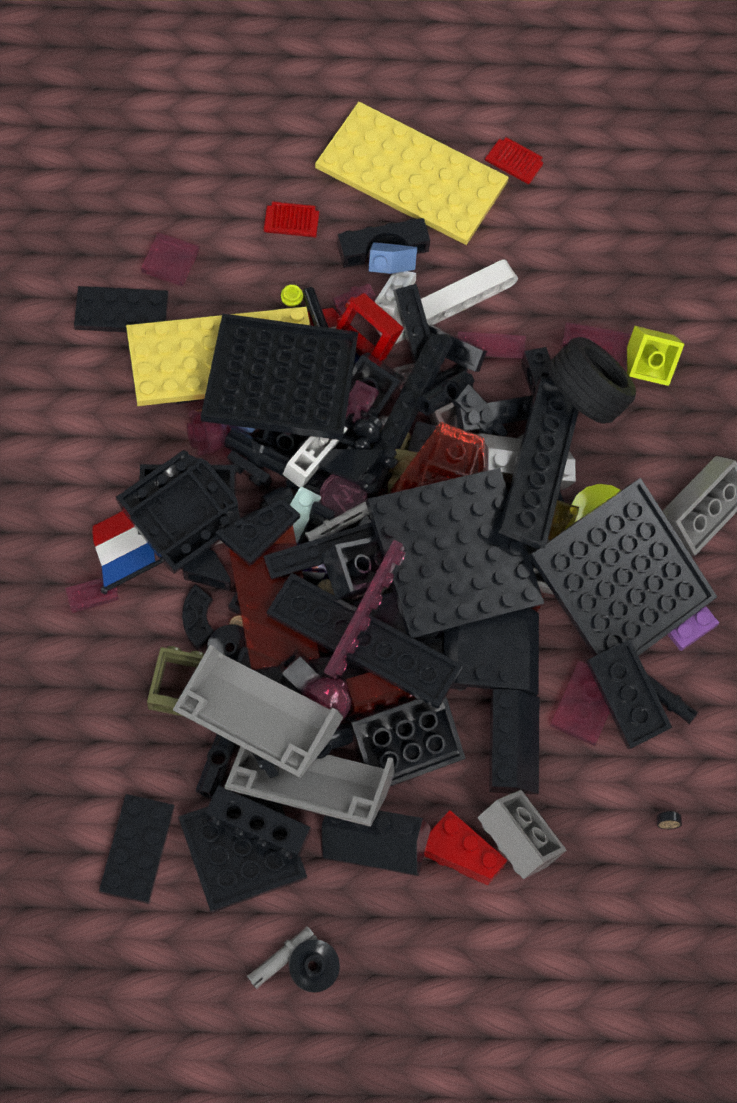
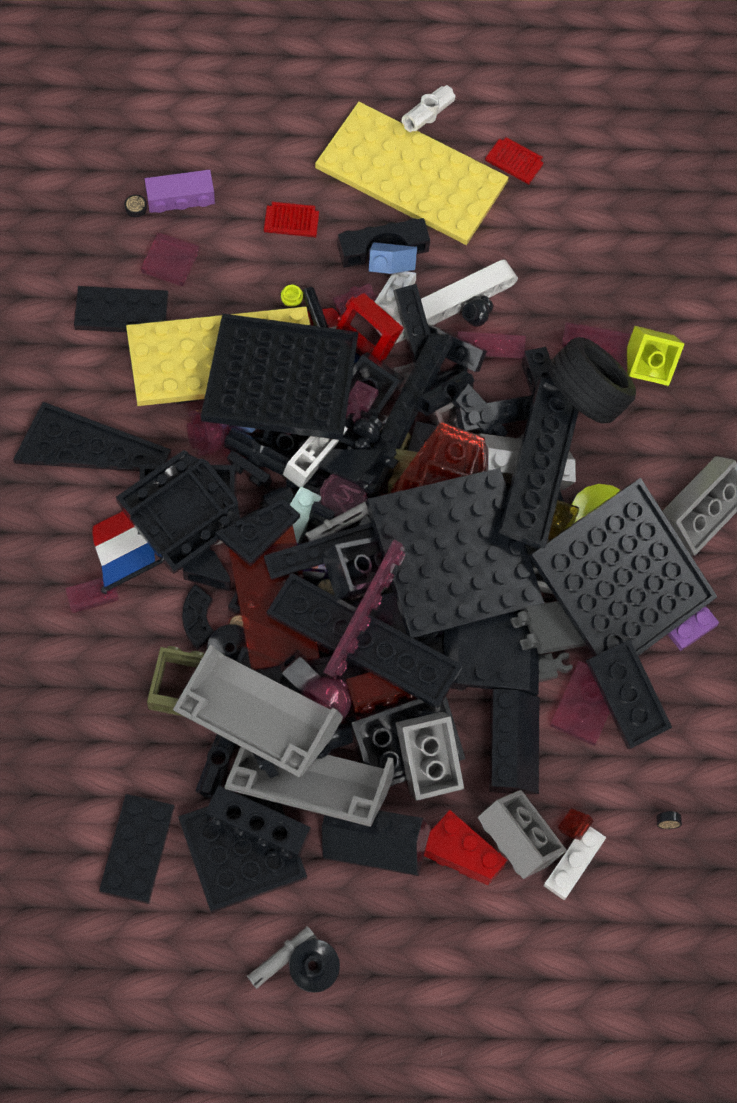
(76, 441): none -> black wing
(135, 205): none -> tile
(179, 191): none -> medium lavender brick
(428, 108): none -> white piece
(430, 755): none -> light grey brick
(477, 311): none -> black animal
(548, 666): none -> dark grey plate
(549, 628): none -> dark grey tile
(574, 863): none -> white plate
(575, 824): none -> clear red plate
(673, 702): black pin -> none

